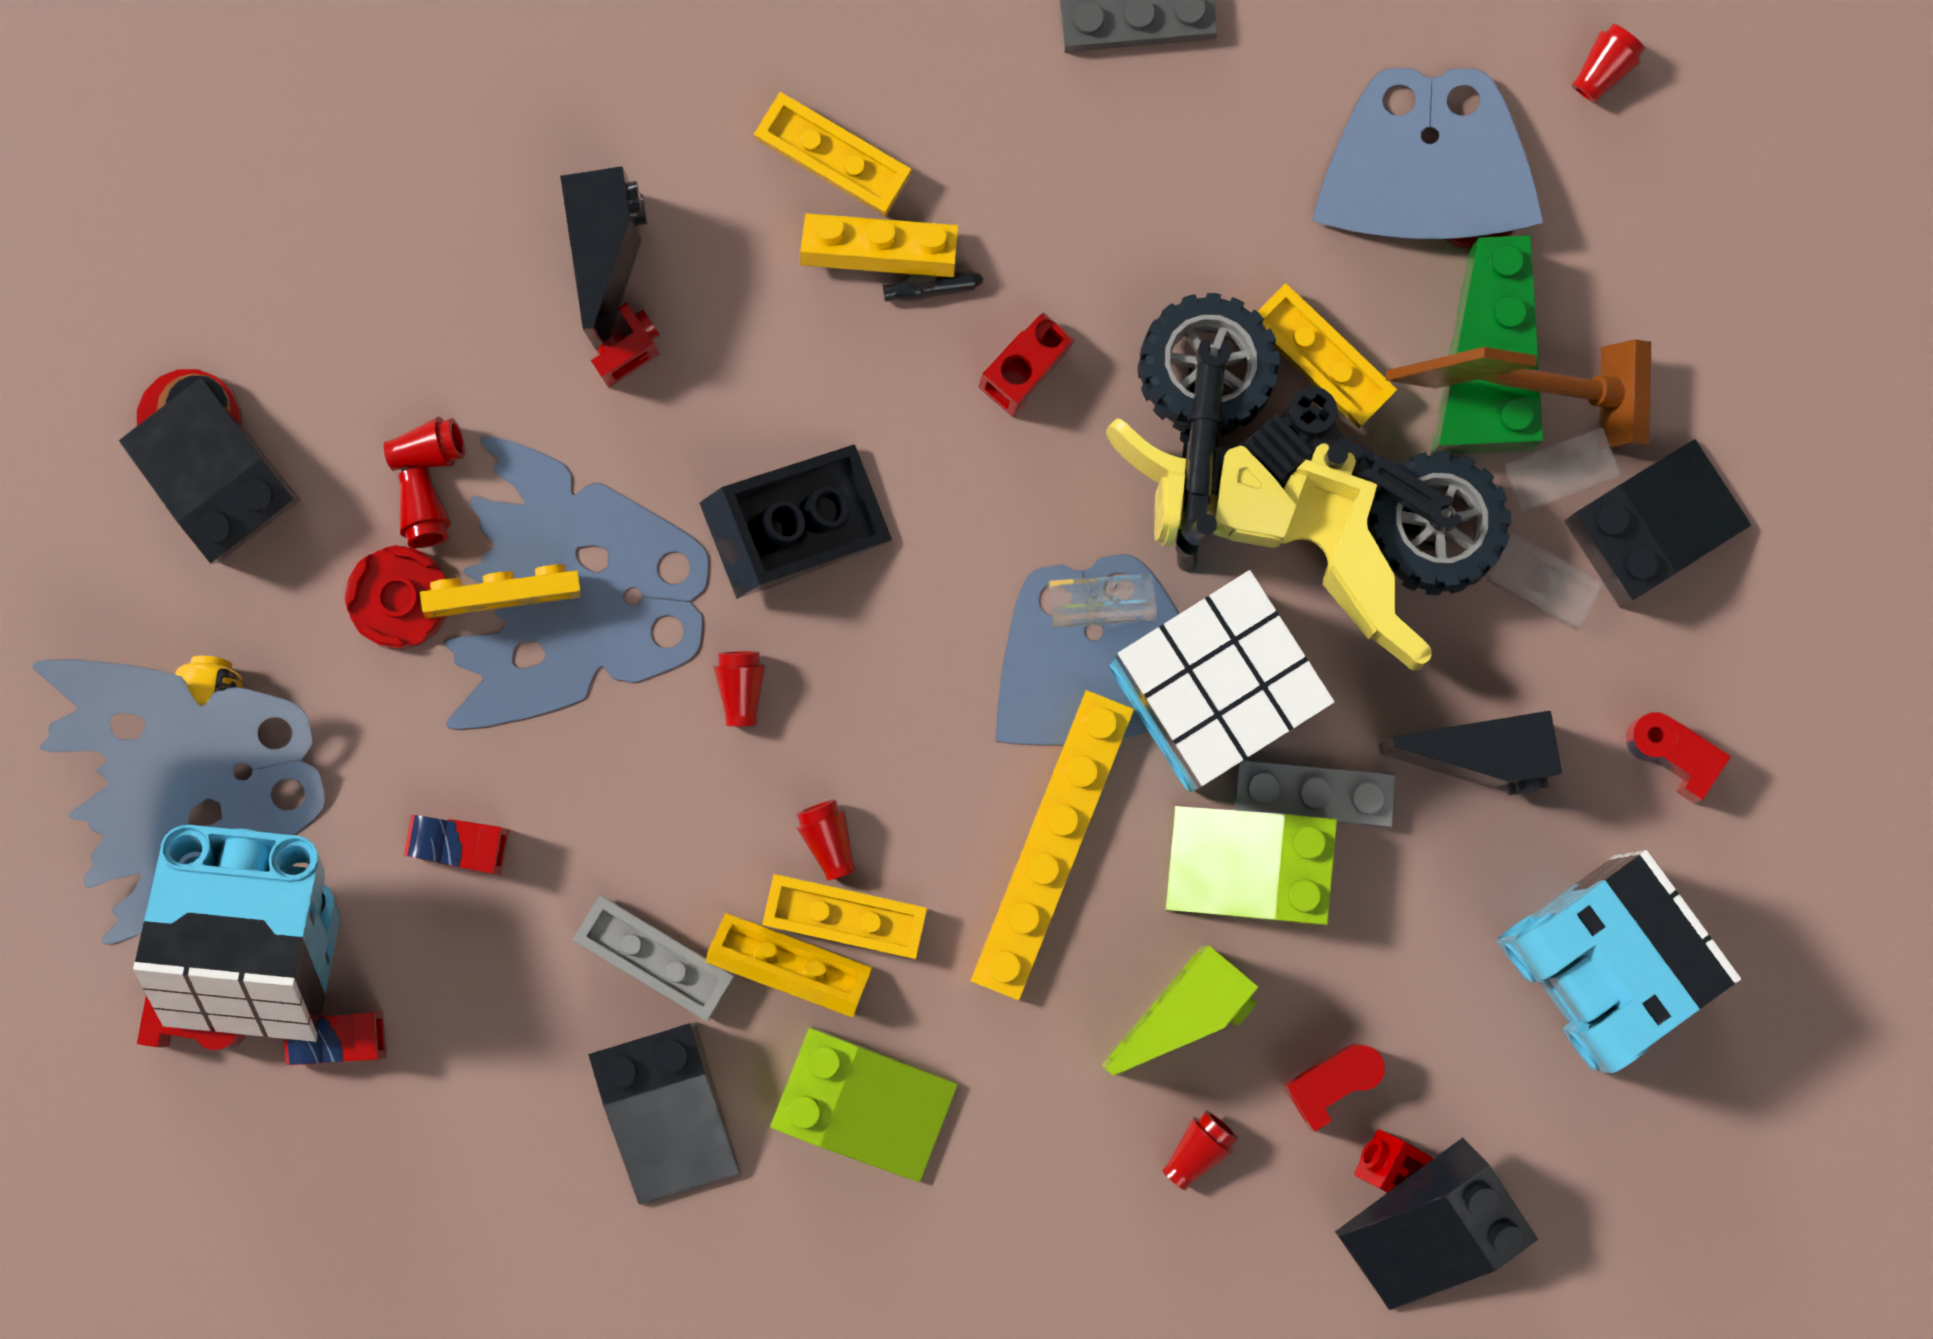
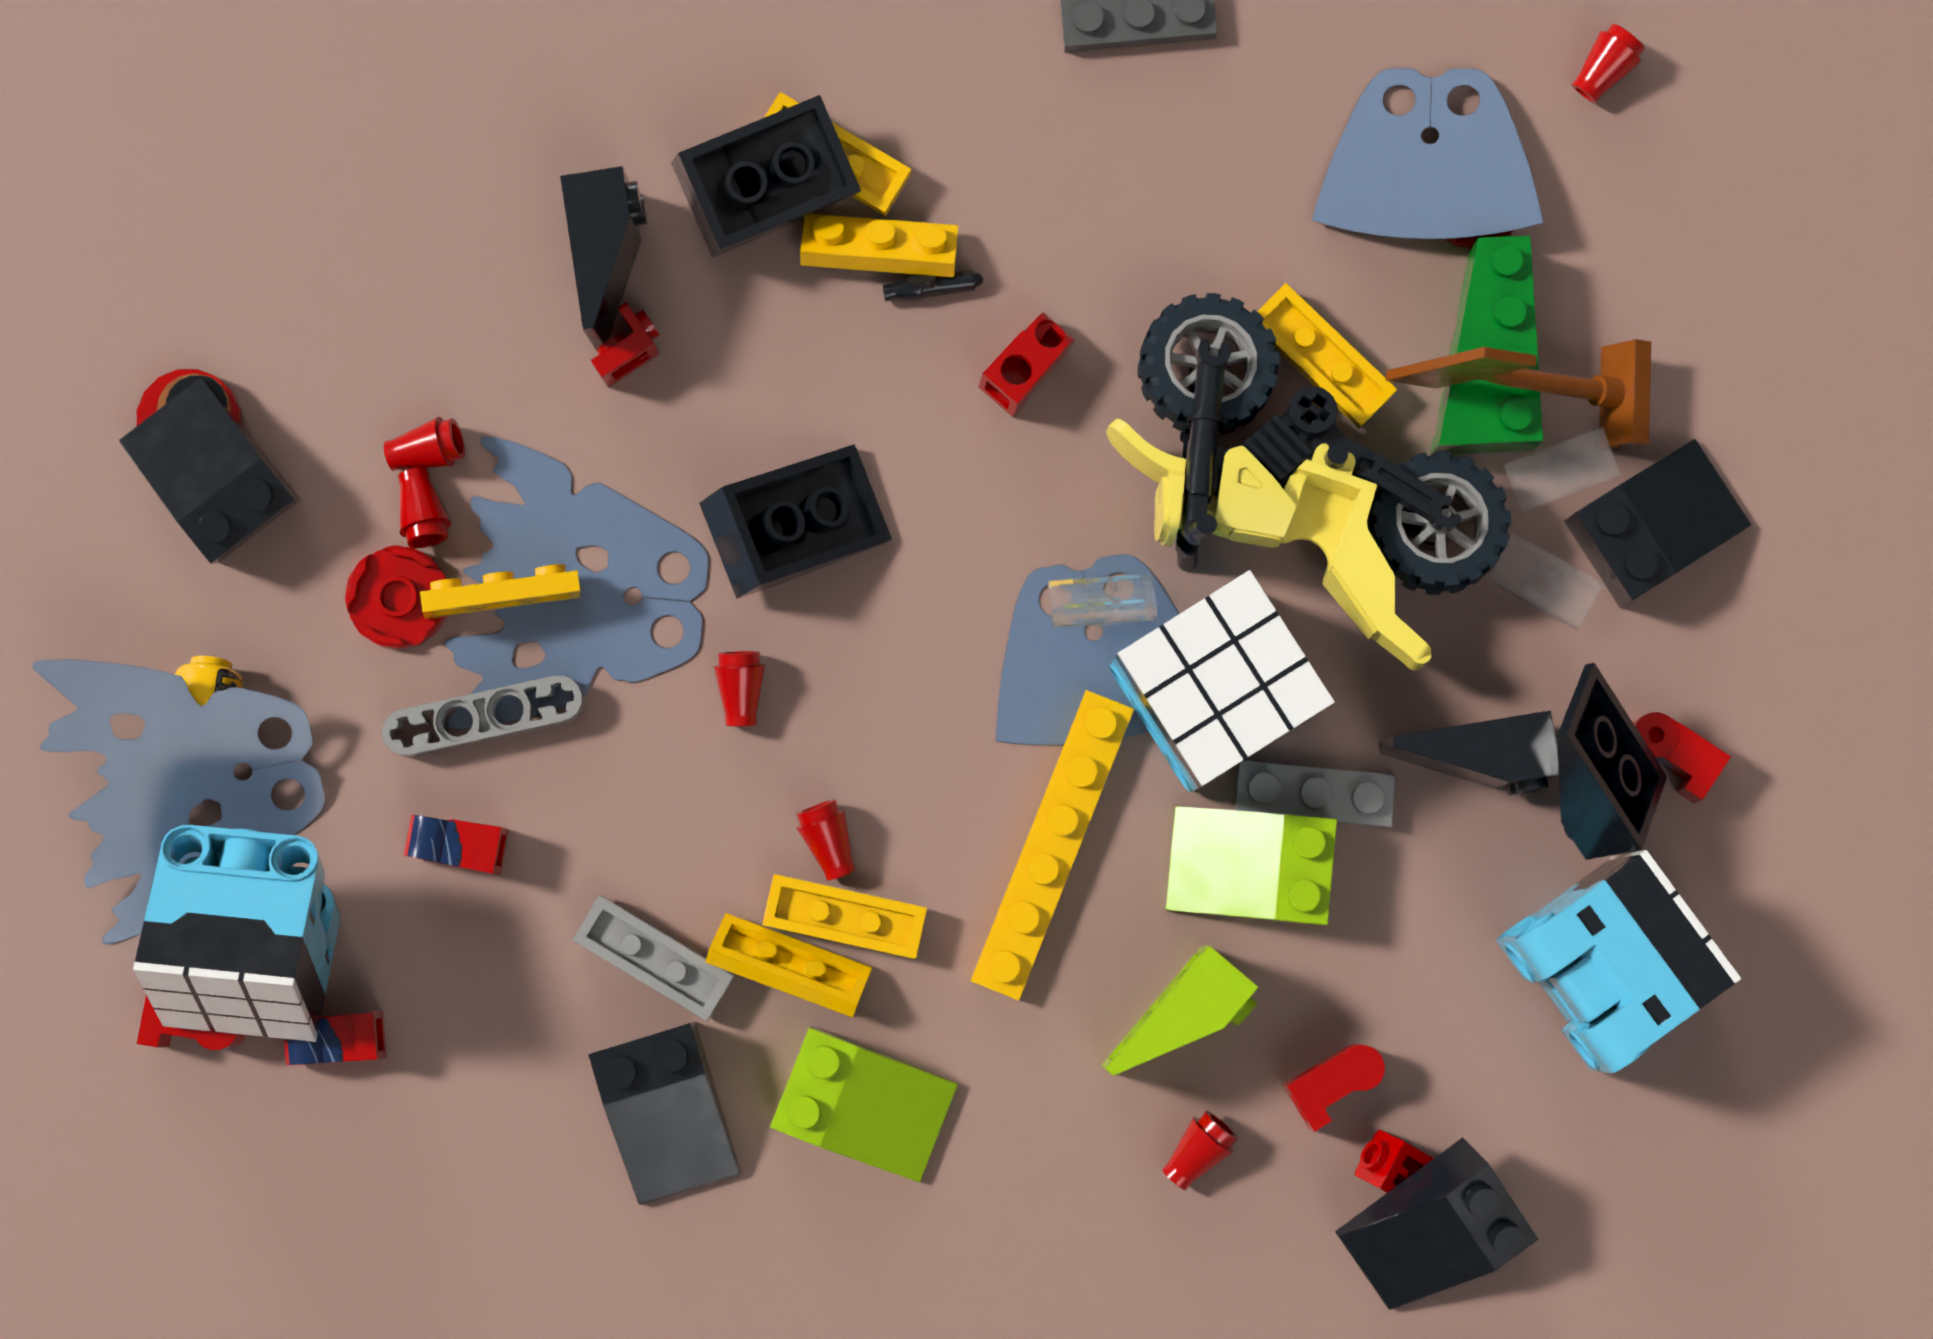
(485, 722): none -> light grey beam
(765, 175): none -> black slope
(1605, 772): none -> black slope

